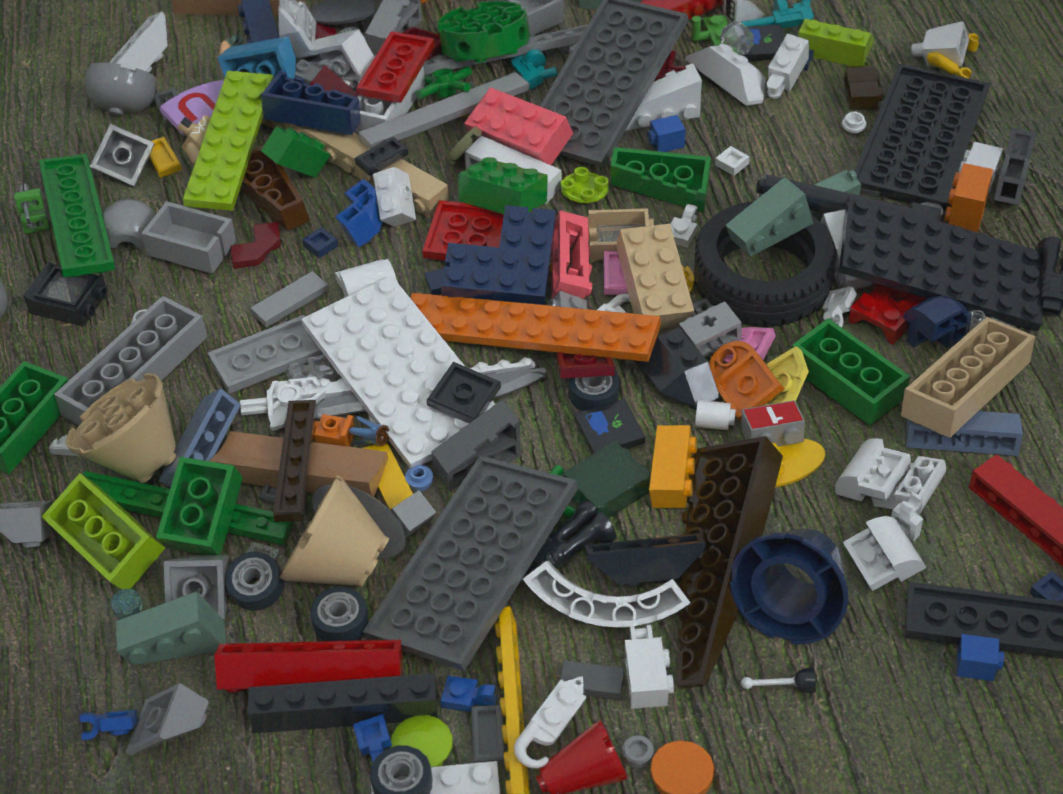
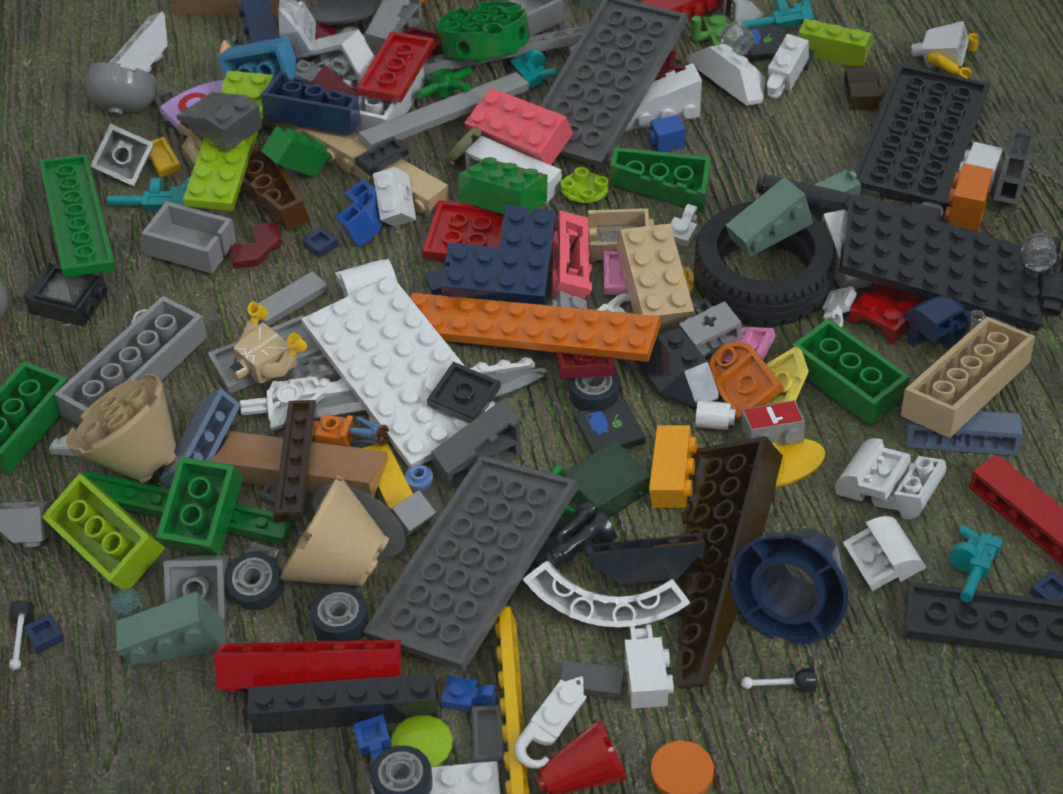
(20, 614): none -> hinge
(32, 210): bright green piece -> none
(44, 633): none -> dark blue tile
(116, 722): blue plate -> none
(126, 221): light grey cylinder -> none
(155, 198): none -> teal piece
(167, 717): light grey slope -> none
(223, 118): none -> dark grey slope
(262, 351): none -> tan torso
(637, 751): light grey tile -> none
(732, 160): white plate -> none
(854, 122): white plate -> none
(908, 518): white plate -> none
(974, 558): none -> teal piece
(978, 657): blue brick -> none
(1038, 252): none -> clear head

